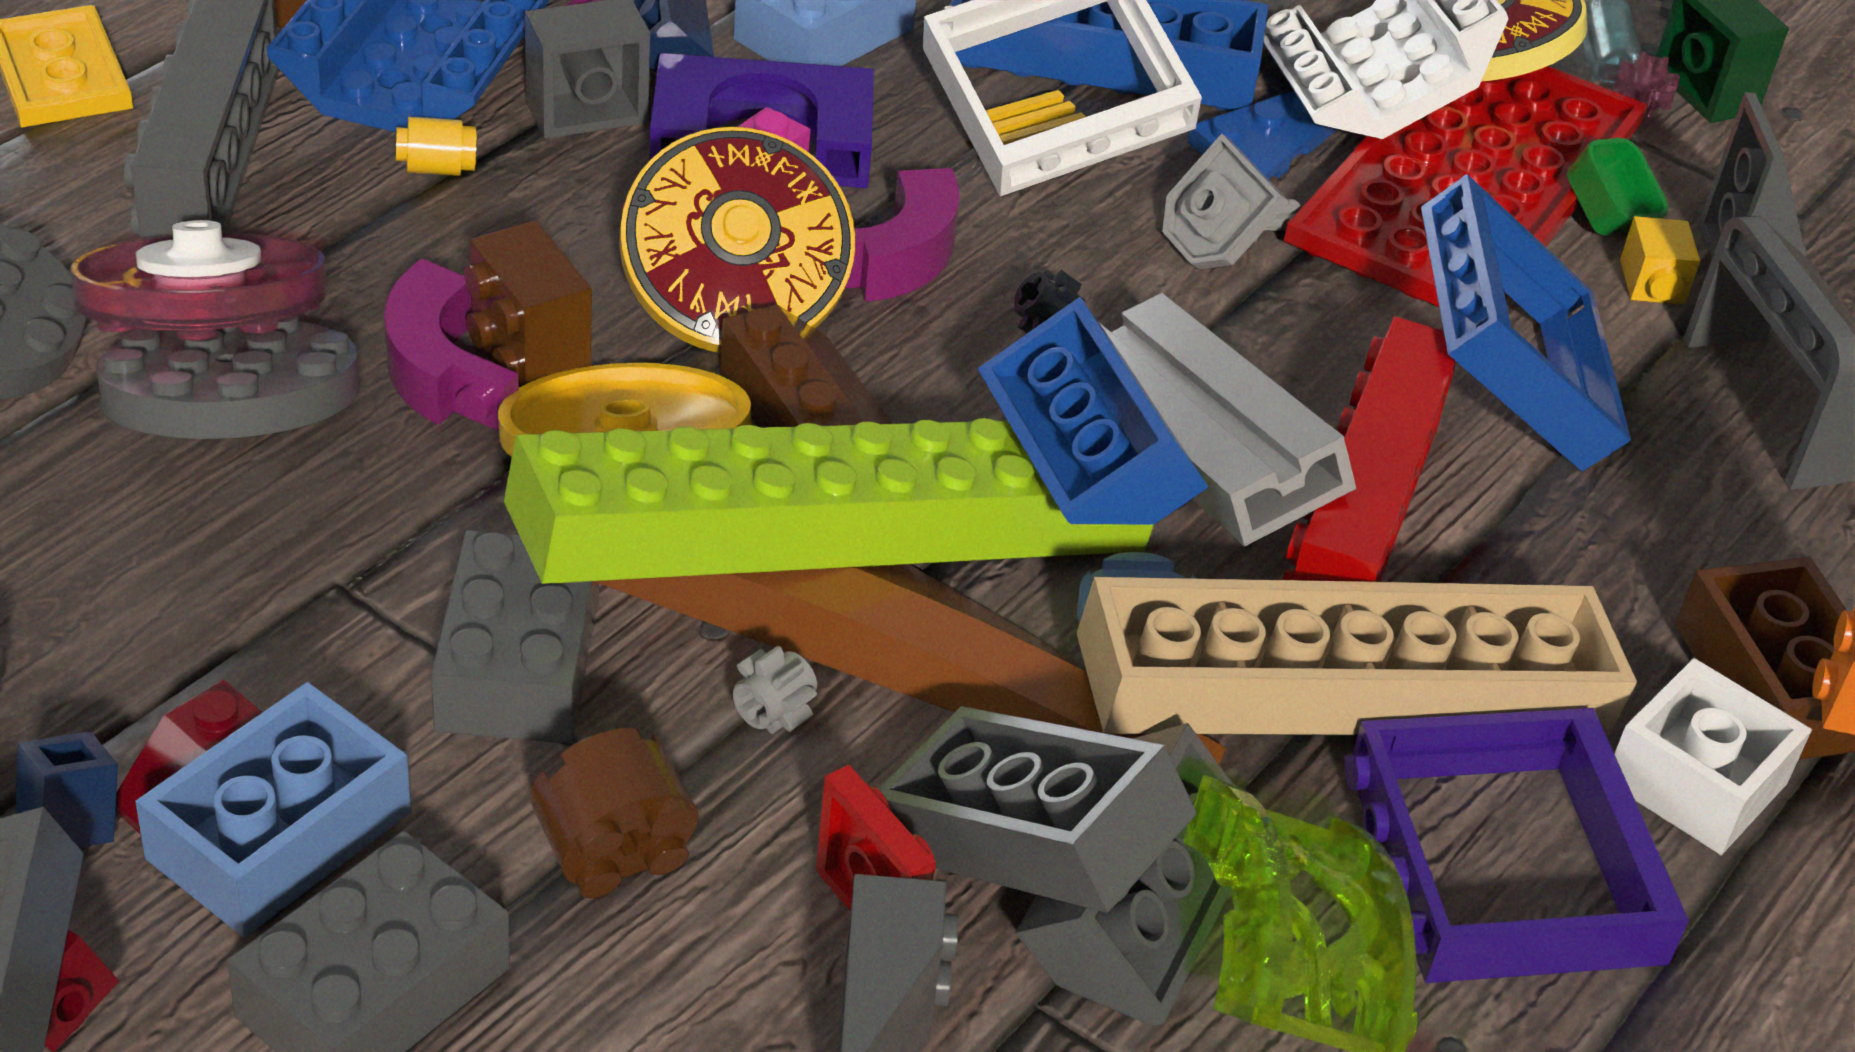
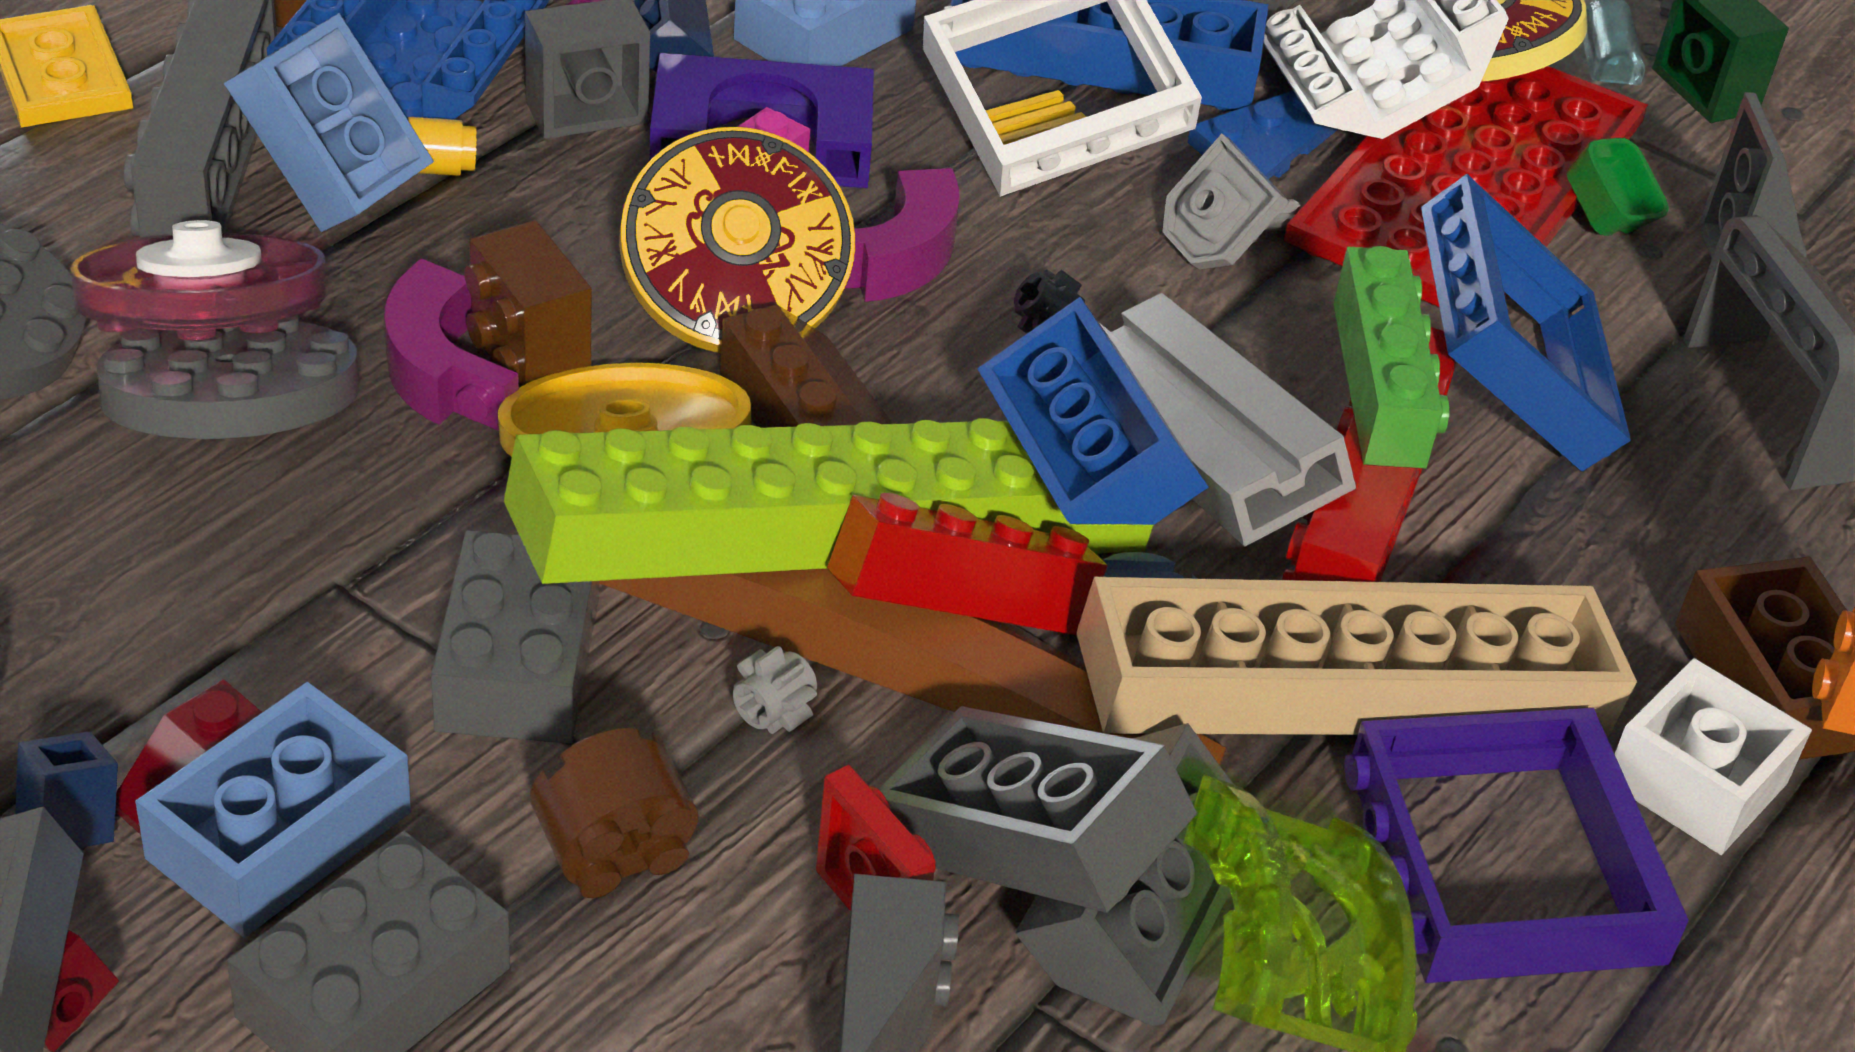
(329, 123): none -> medium blue brick
(964, 563): none -> red brick
(1389, 358): none -> bright green brick
(1647, 82): clear pink gear -> none
(1659, 260): yellow brick -> none

